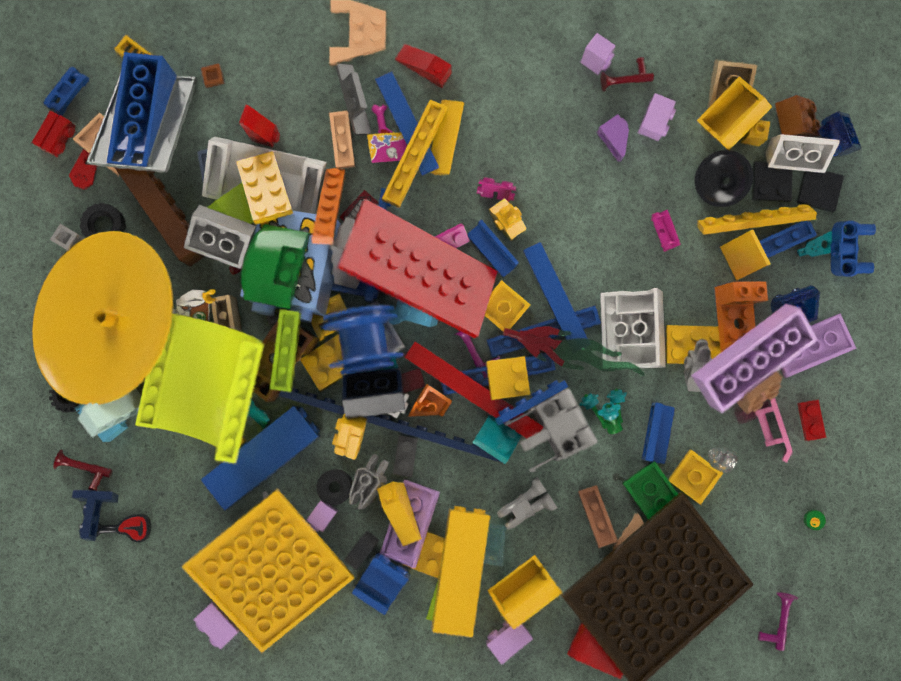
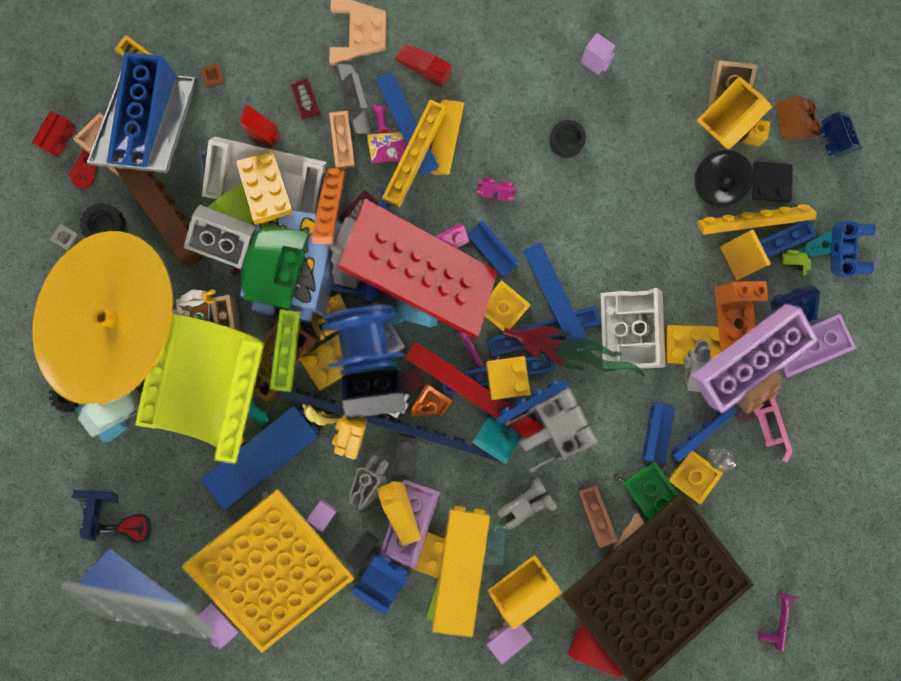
(62, 460): dark red piece -> none
(65, 90): blue plate -> none
(124, 593): none -> light grey piece
(305, 99): none -> tile
(320, 417): none -> light yellow hat
(324, 491): black tyre -> none
(507, 219): yellow hinge -> none
(567, 124): none -> black tyre
(607, 81): dark red piece -> none
(609, 411): teal plant -> none
(615, 136): medium lavender slope -> none
(657, 116): lavender brick -> none
(665, 230): dark pink hinge -> none
(697, 437): none -> blue plate
(793, 257): none -> lime bracket
(800, 153): white slope -> none
(811, 420): red plate -> none
(814, 520): green tile -> none
(820, 190): black tile -> none

